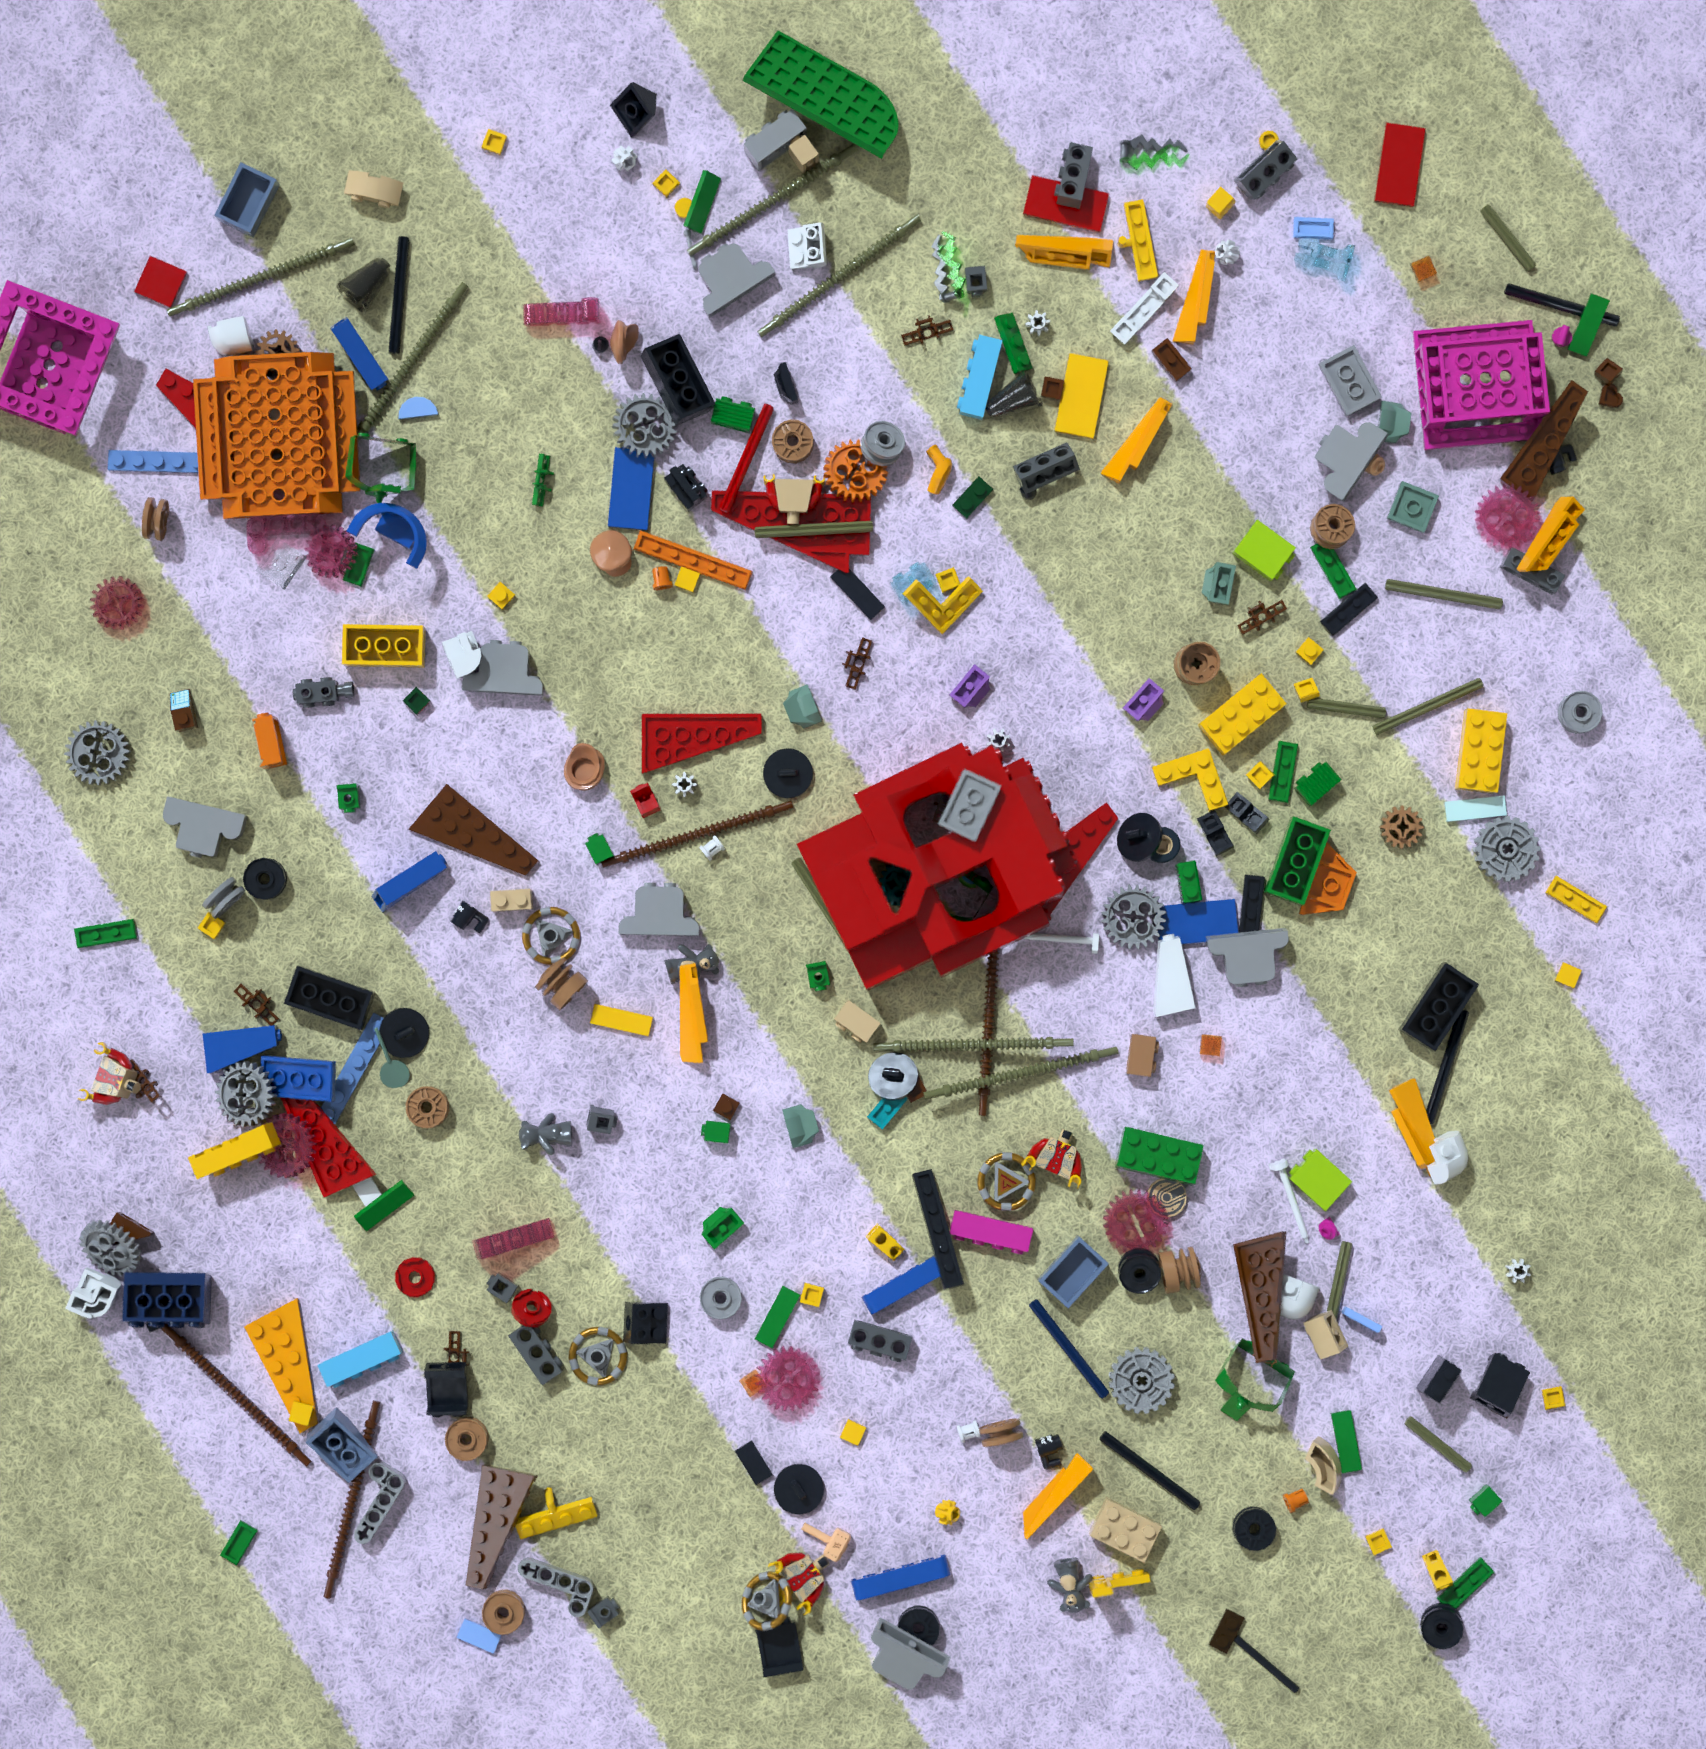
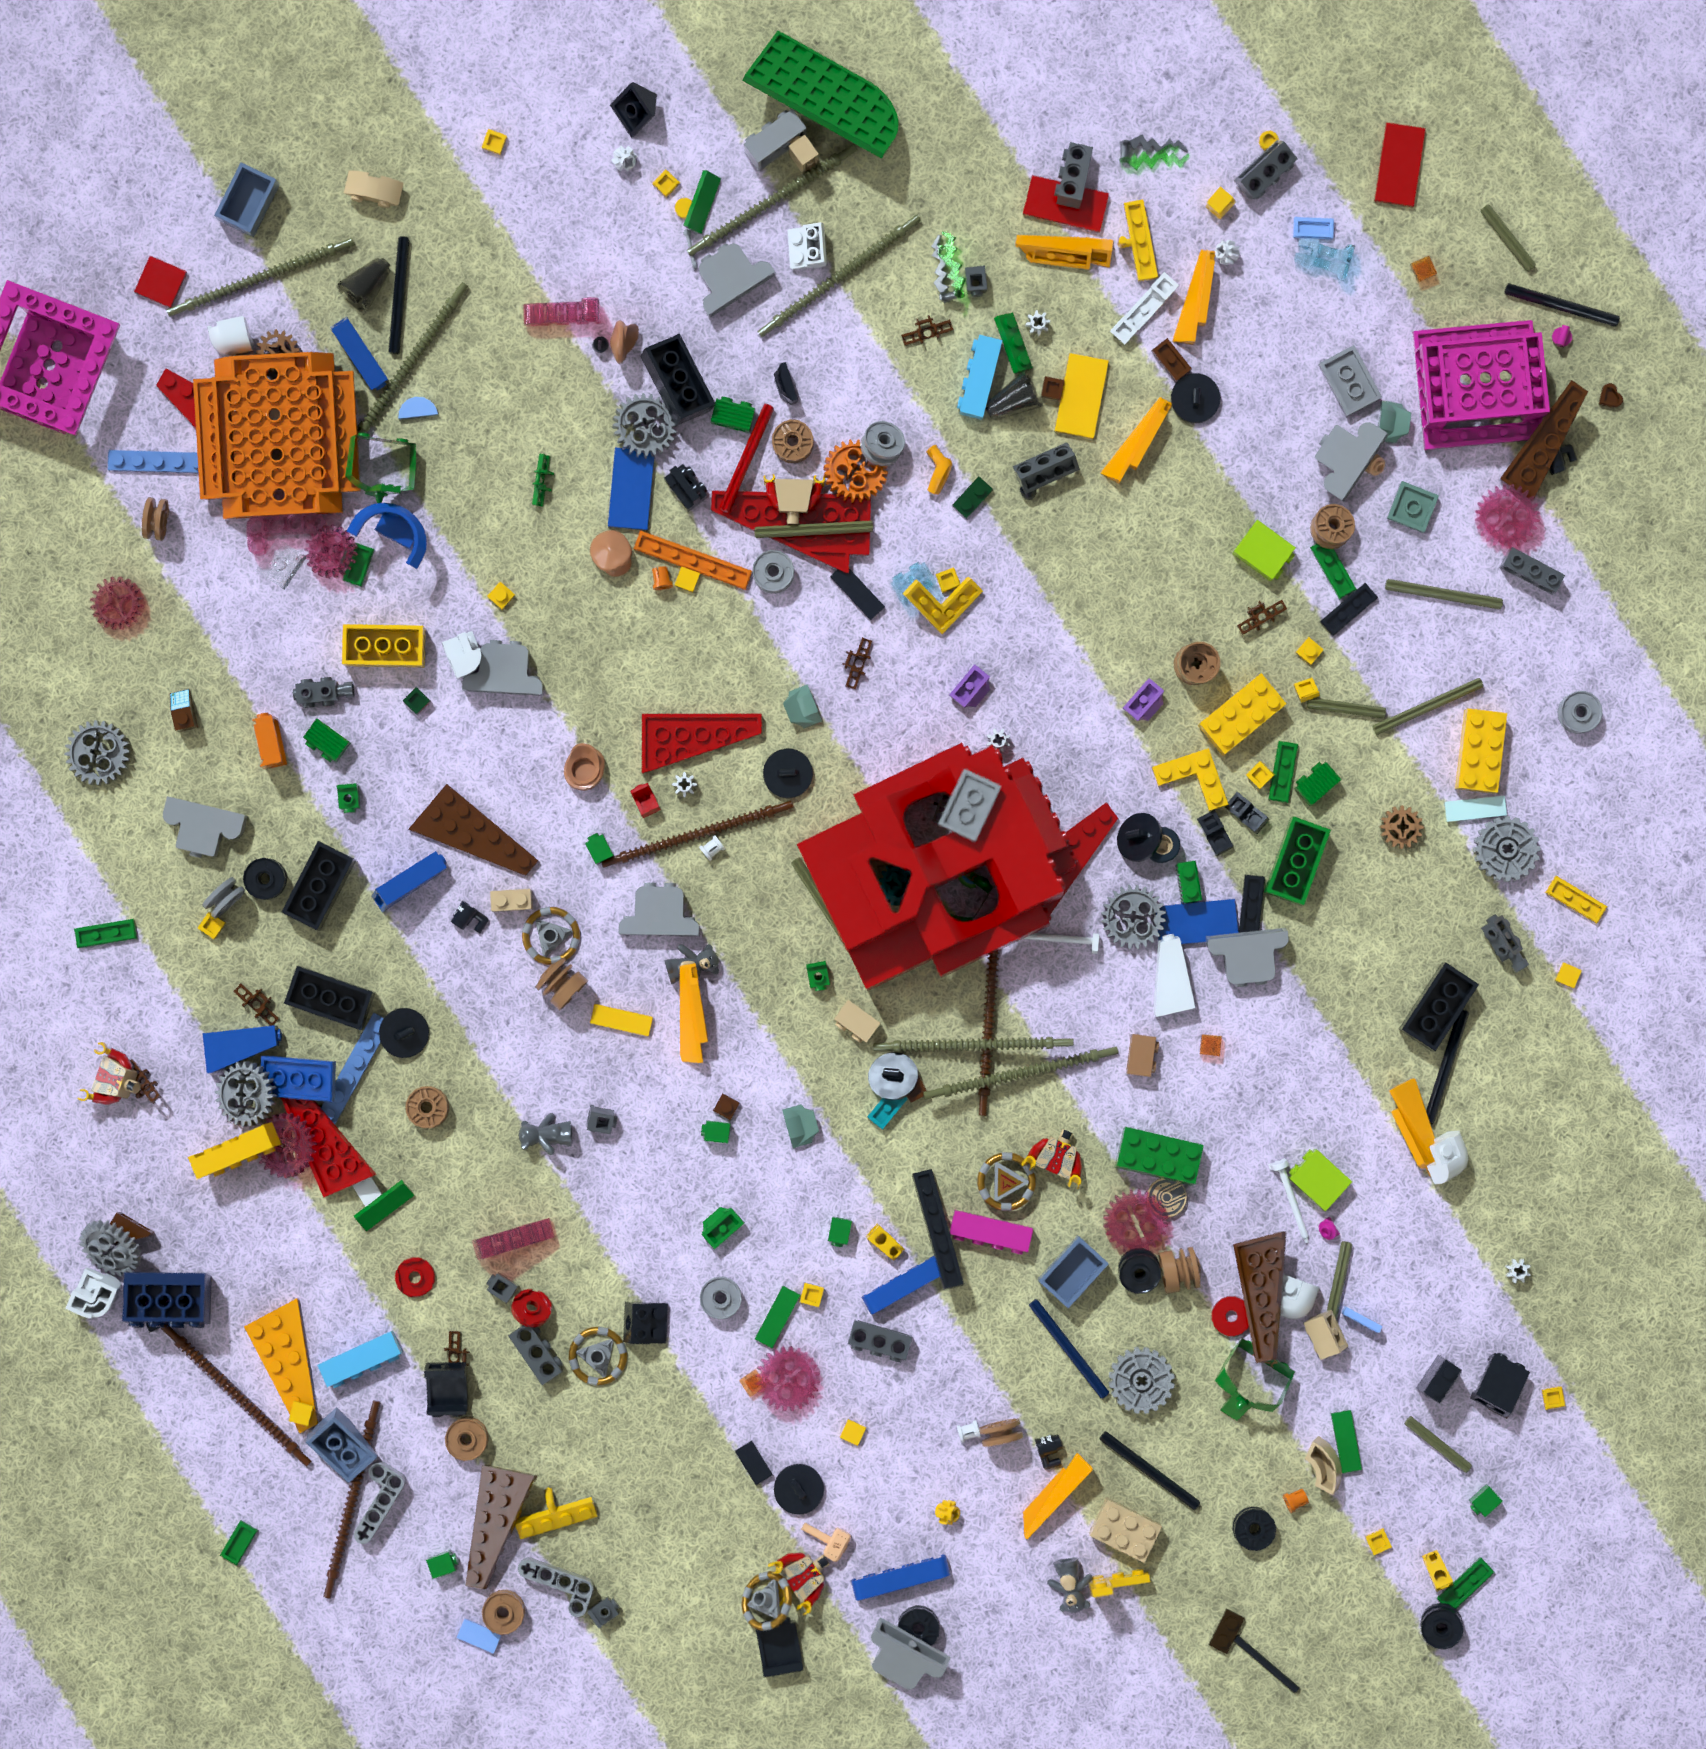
(318, 886): none -> black brick
(326, 740): none -> green brick
(393, 1072): sand green piece -> none
(442, 1564): none -> green brick
(771, 559): none -> light grey wheel
(839, 1231): none -> green brick
(1195, 398): none -> black shield
(1219, 583): sand green slope -> none
(1219, 1319): none -> red tile
(1330, 884): orange wing -> none
(1501, 941): none -> dark grey brick
(1552, 535): light orange wedge -> none
(1588, 324): green tile -> none
(1608, 371): reddish brown plate -> none

